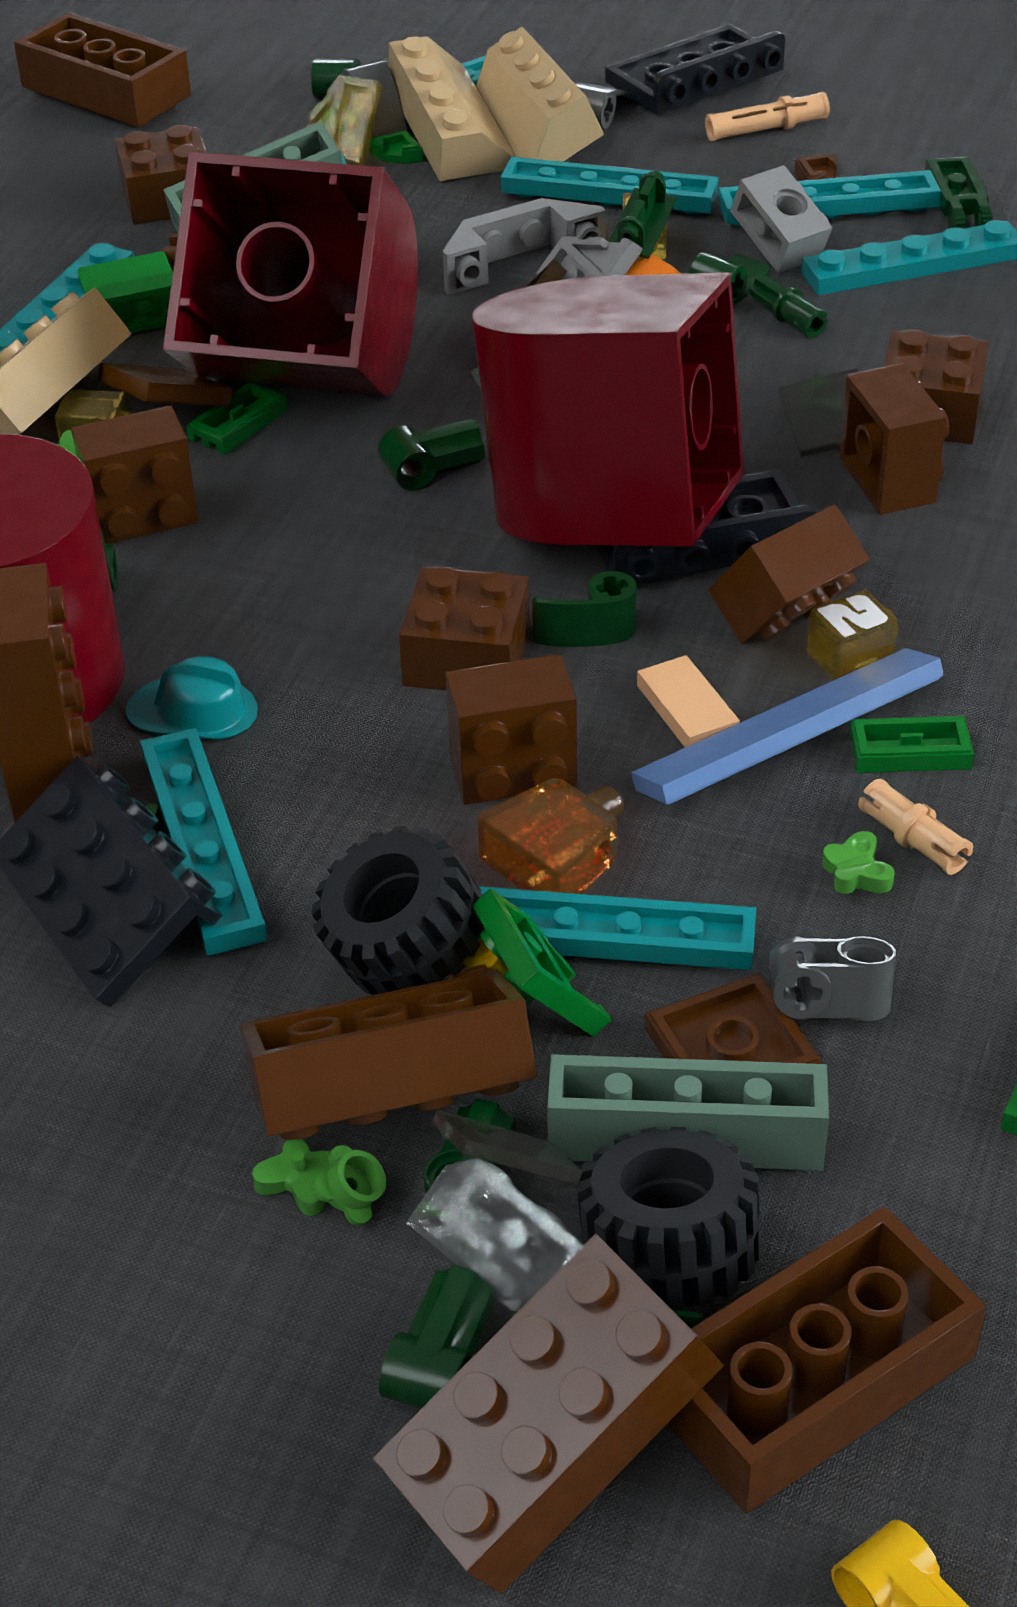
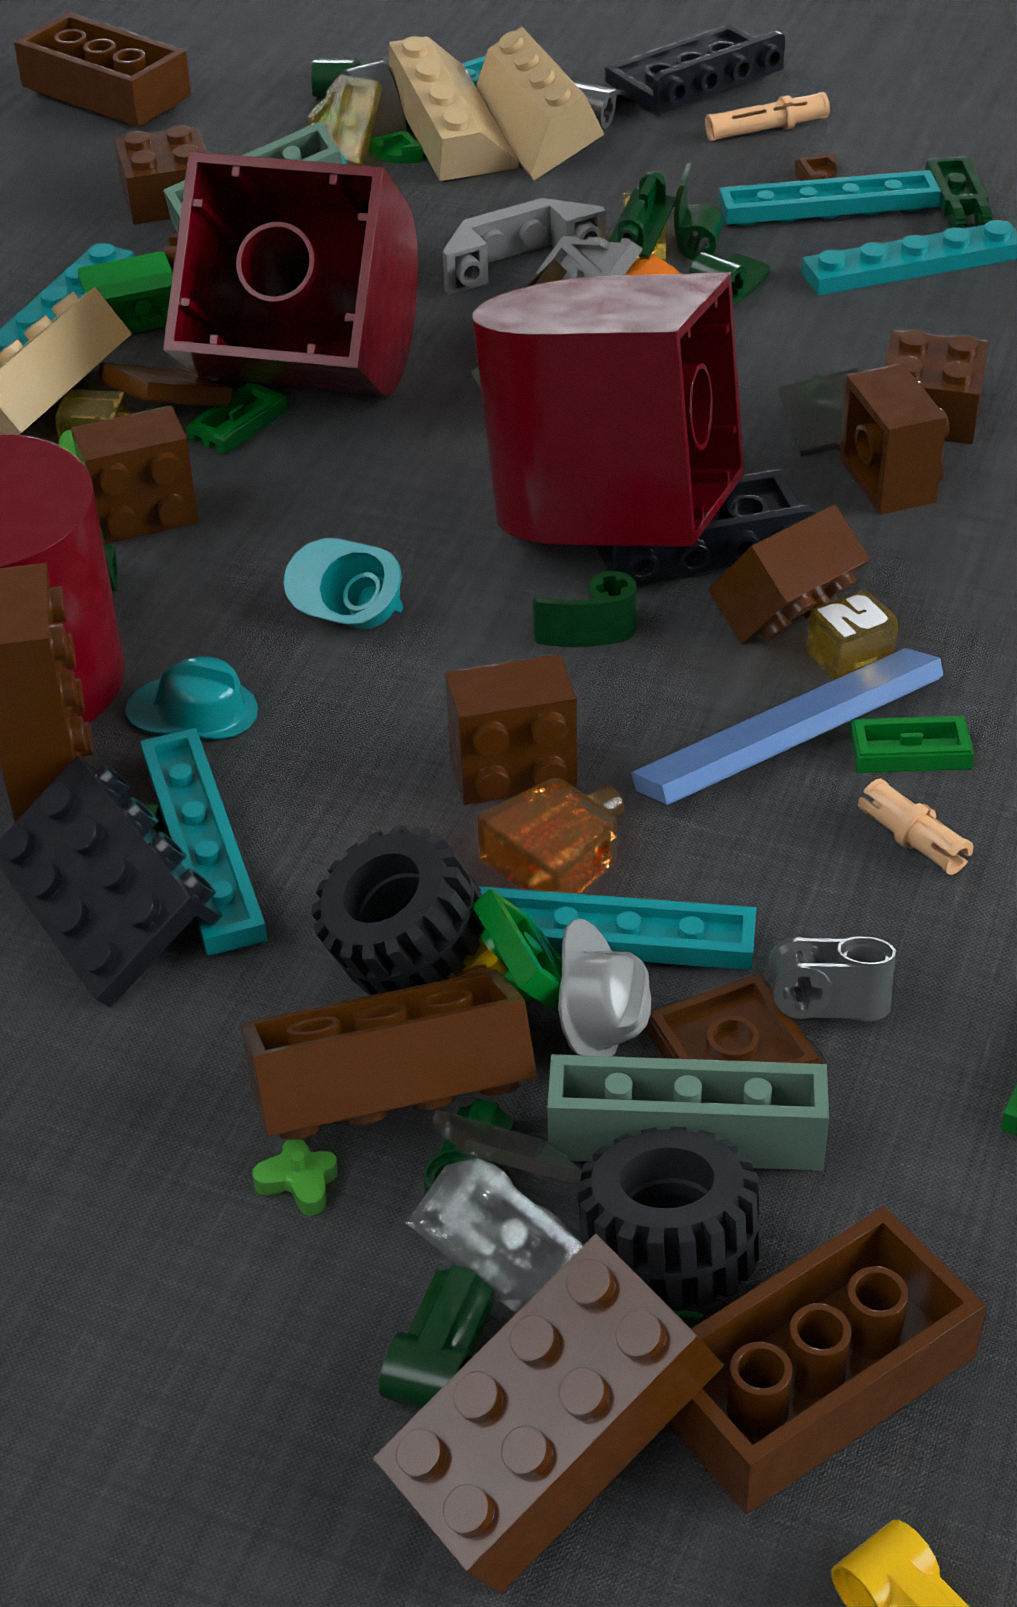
(344, 583): none -> teal piece
(358, 1170): bright green plate -> none
(419, 456): dark green piece -> none
(462, 623): reddish brown brick -> none
(600, 992): none -> light grey piece
(602, 183): teal plate -> none
(685, 700): light nougat tile -> none
(696, 225): none -> dark green panel
(780, 218): light grey brick -> none
(789, 306): dark green axle -> none
(855, 865): bright green piece -> none

